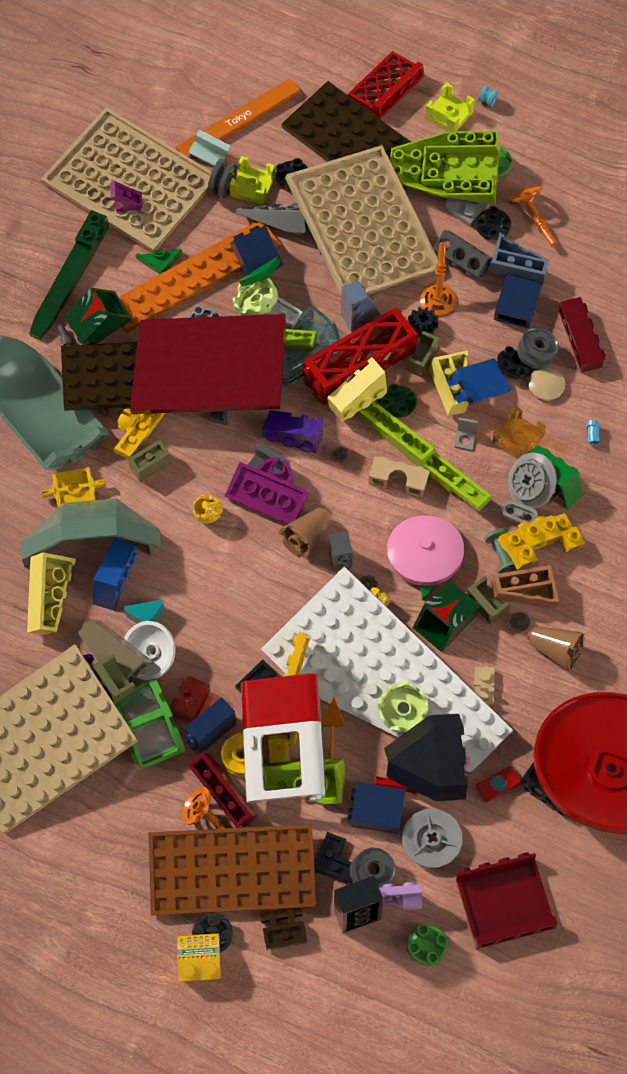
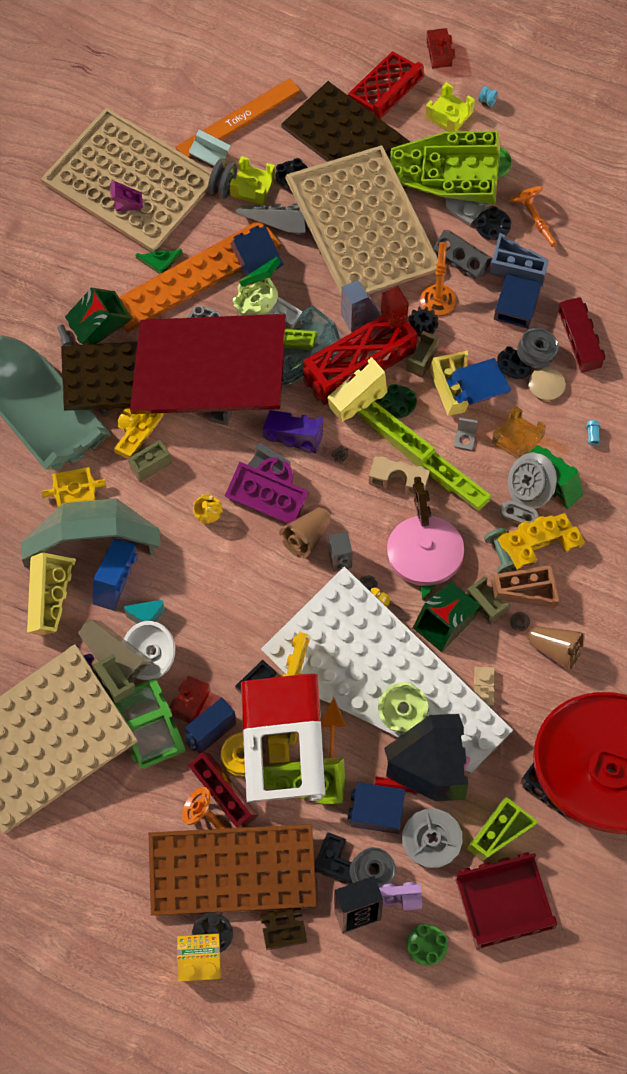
(86, 245): dark green piece -> none
(394, 307): none -> clear red brick
(420, 502): none -> dark brown plate
(439, 48): none -> clear red brick
(498, 784): red tile -> none
(501, 828): none -> lime wedge

